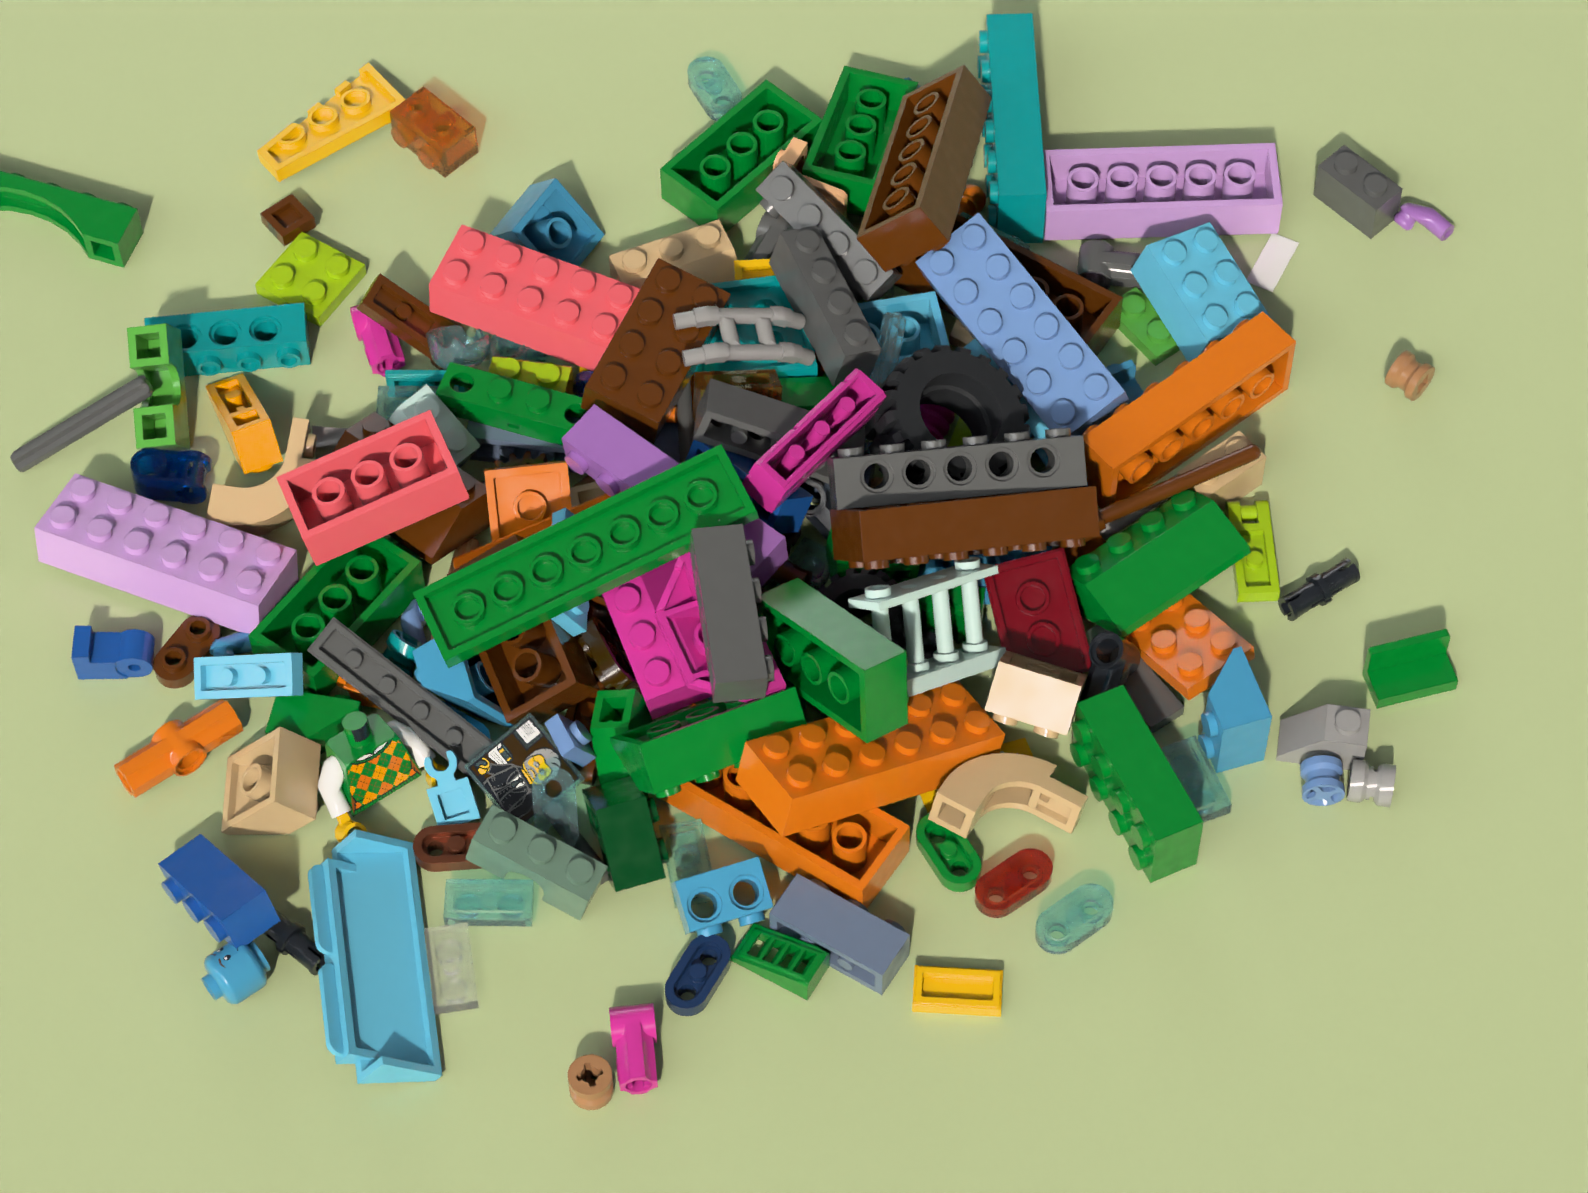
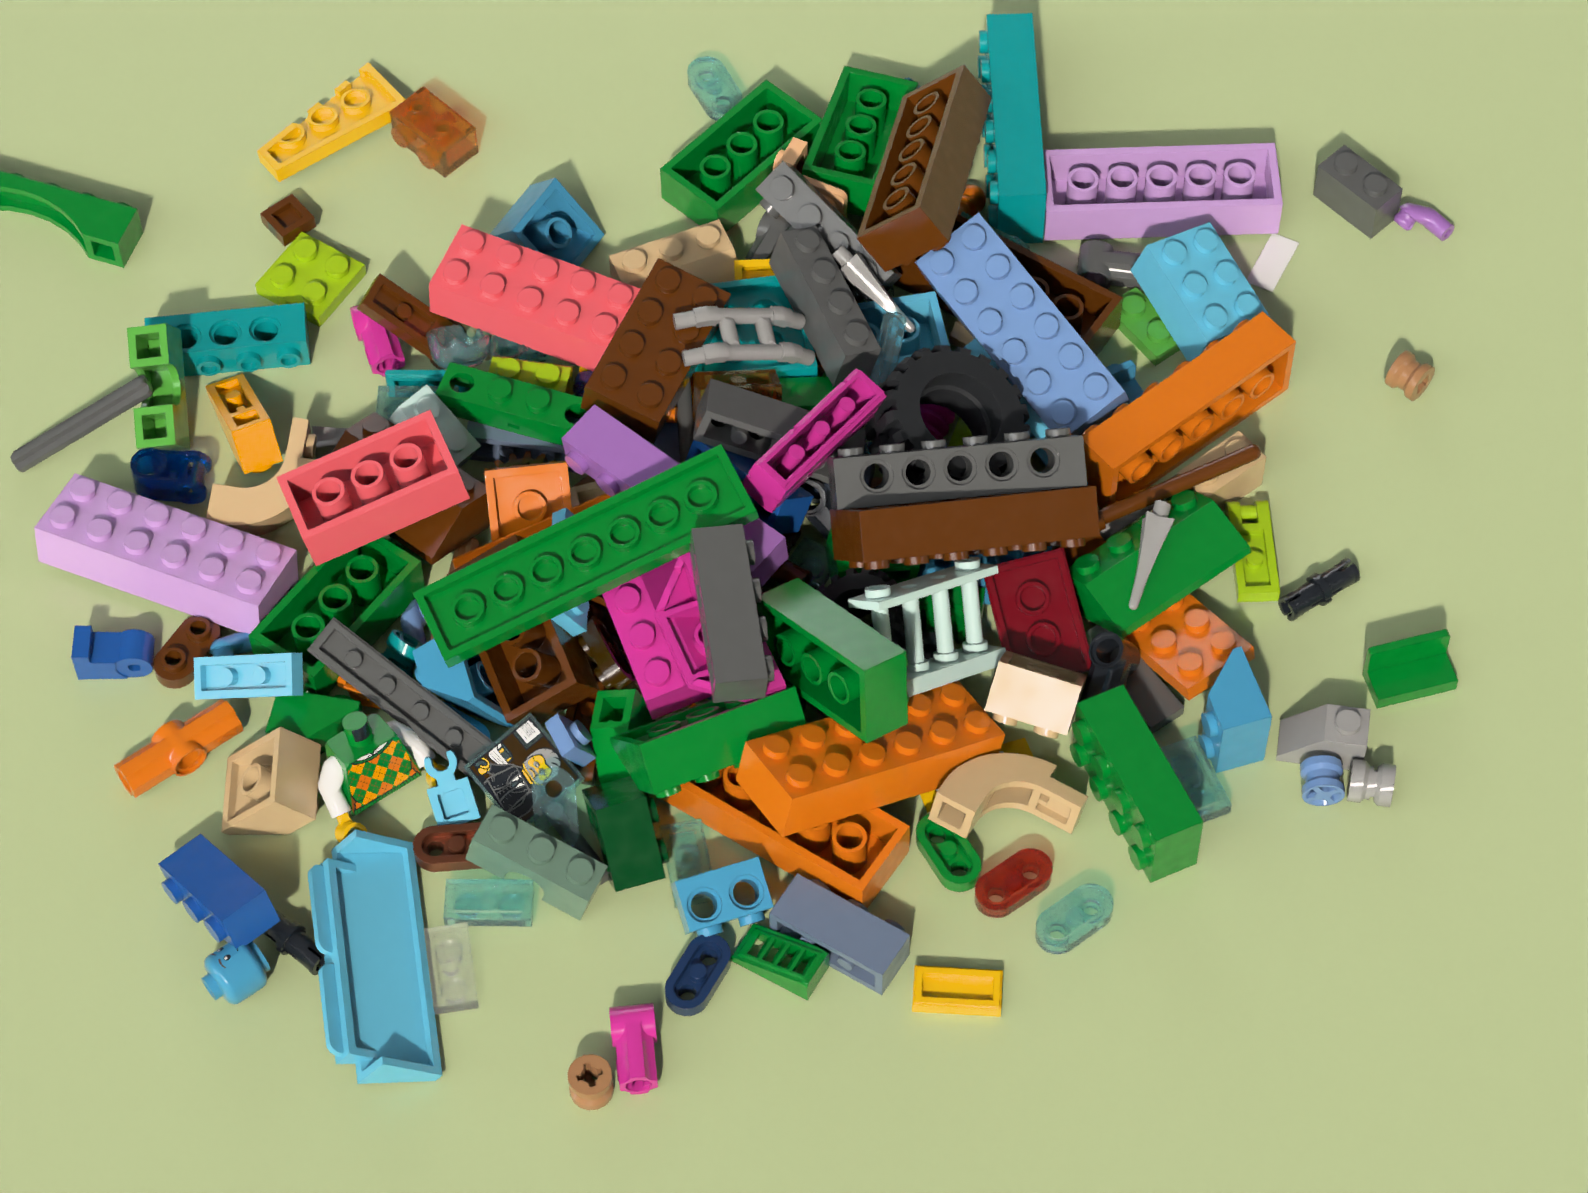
(861, 276): none -> light grey piece
(1153, 534): none -> light grey piece

